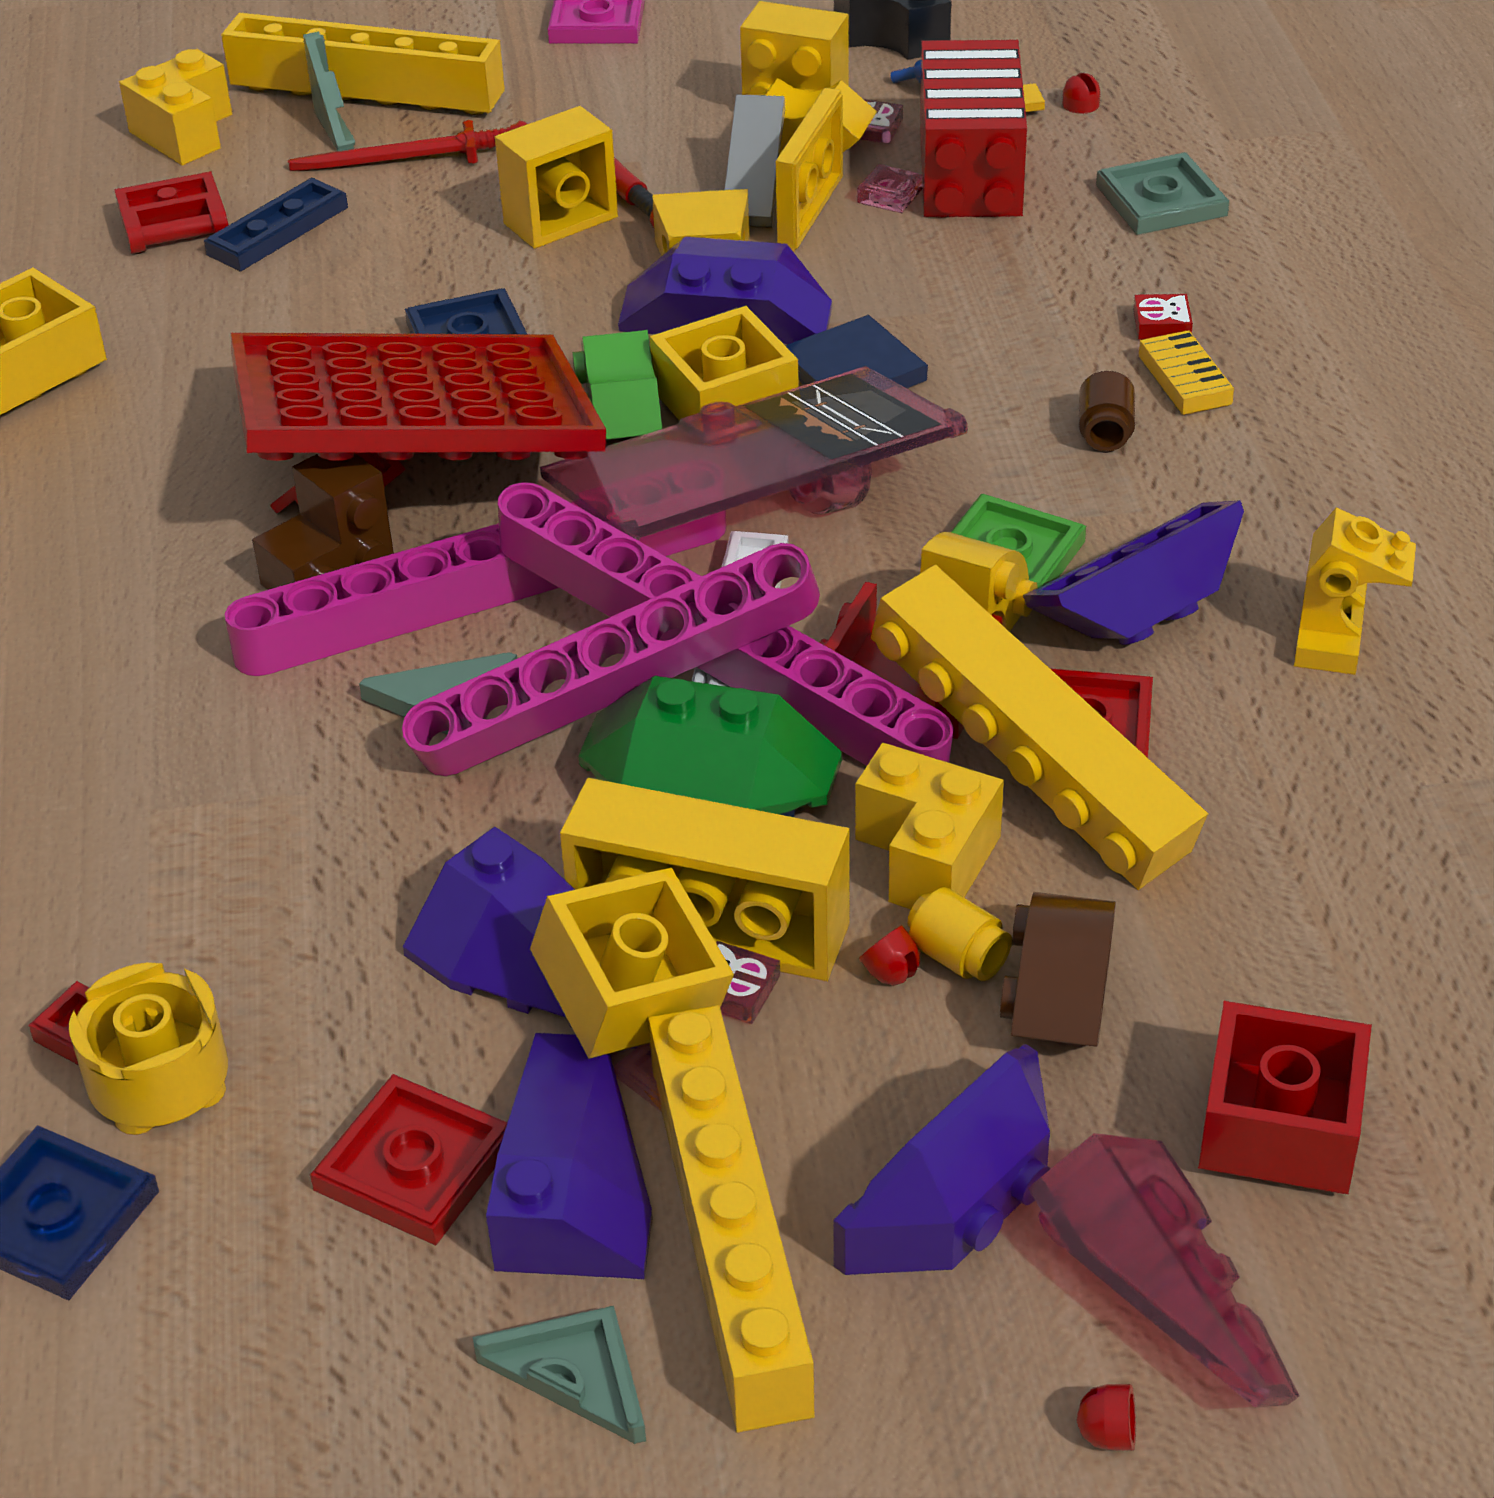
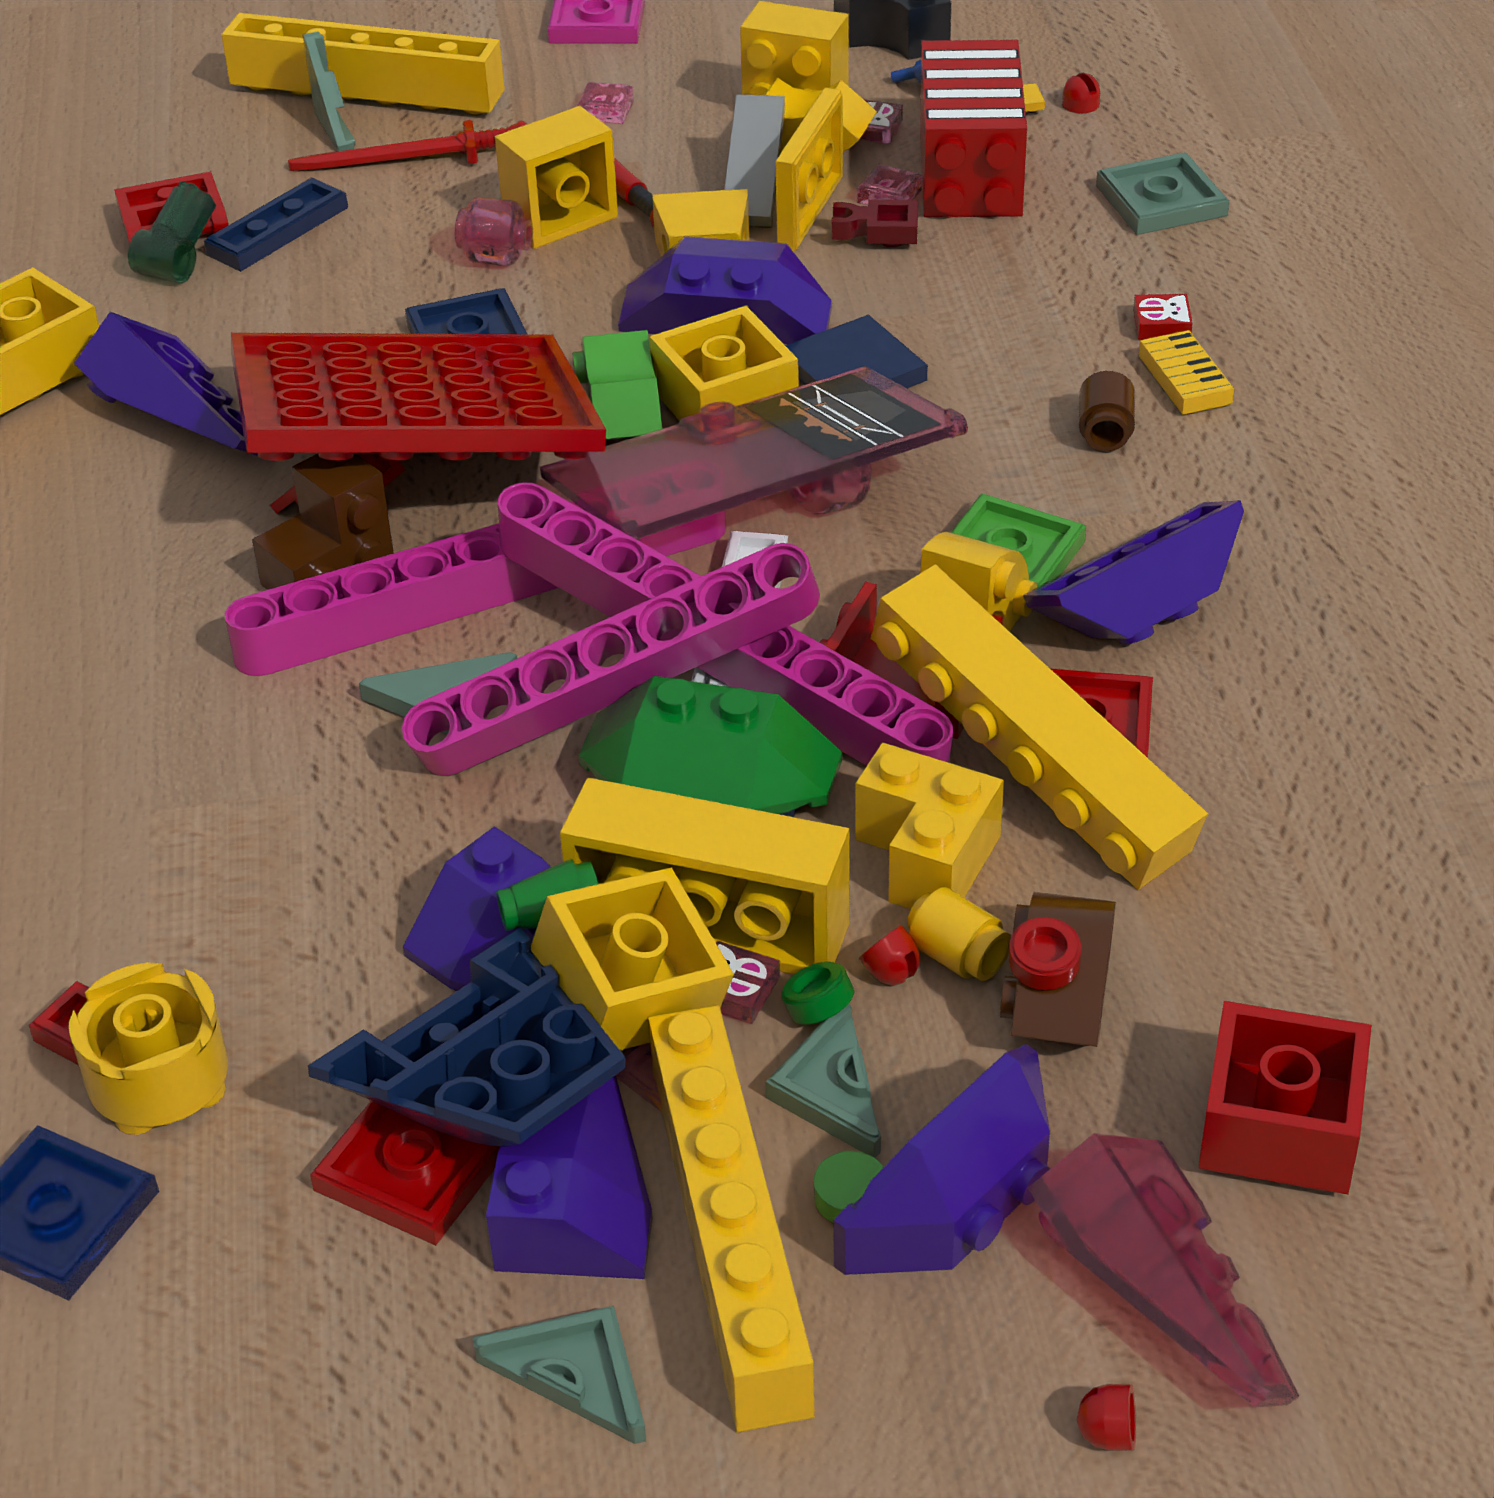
(159, 377): none -> dark purple wedge
(169, 246): none -> clear green piece
(178, 105): yellow brick -> none
(487, 1058): none -> dark blue wedge
(493, 231): none -> clear pink head
(524, 901): none -> green cone
(607, 101): none -> clear pink tile
(817, 992): none -> green tile
(829, 1084): none -> sand green tile
(843, 1181): none -> bright green tile
(882, 221): none -> dark red plate
(1045, 953): none -> red tile
(1342, 560): yellow tile -> none

